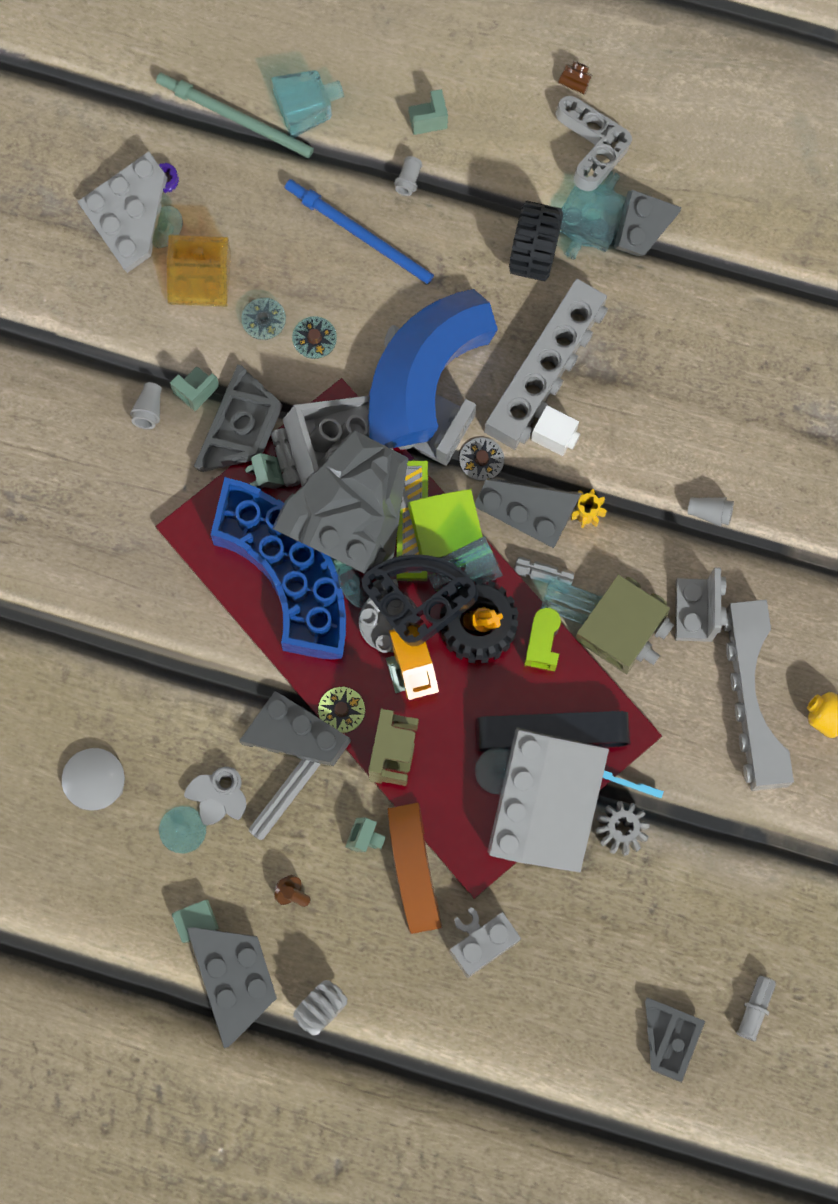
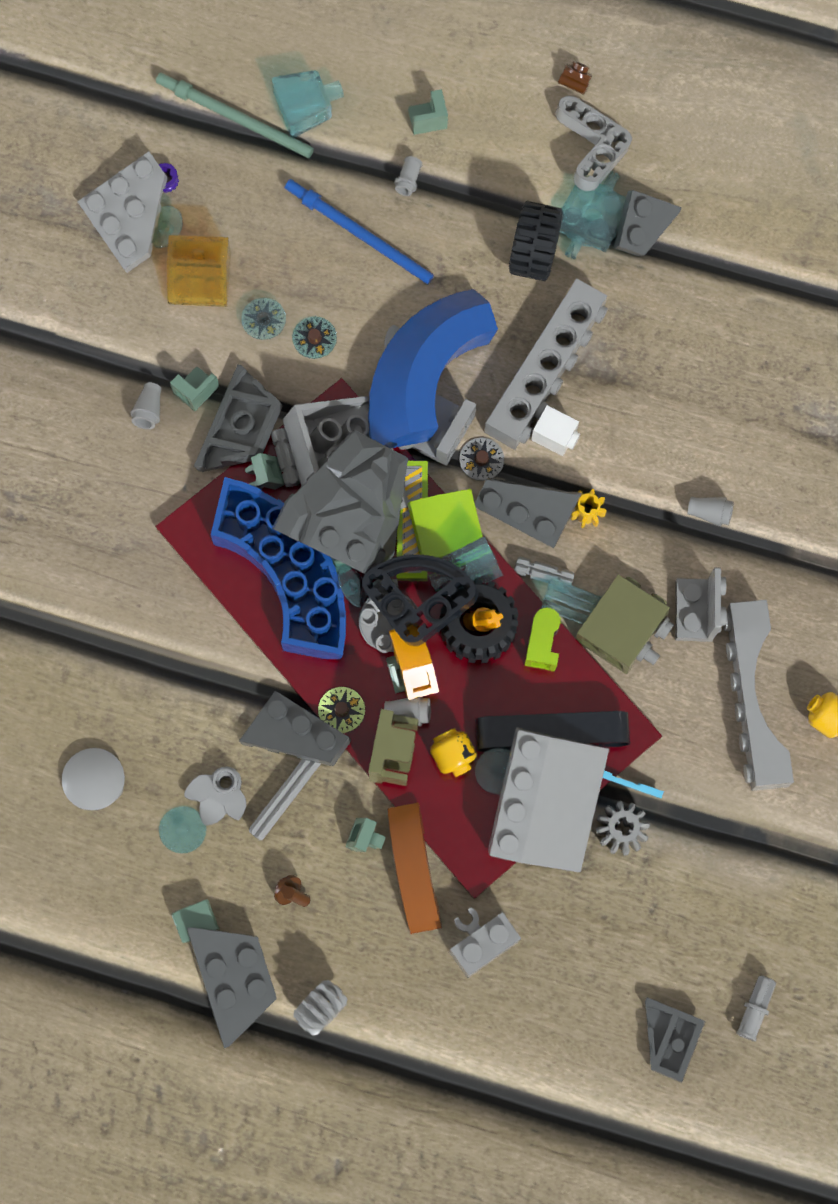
(415, 708): none -> light grey cone
(453, 752): none -> yellow head

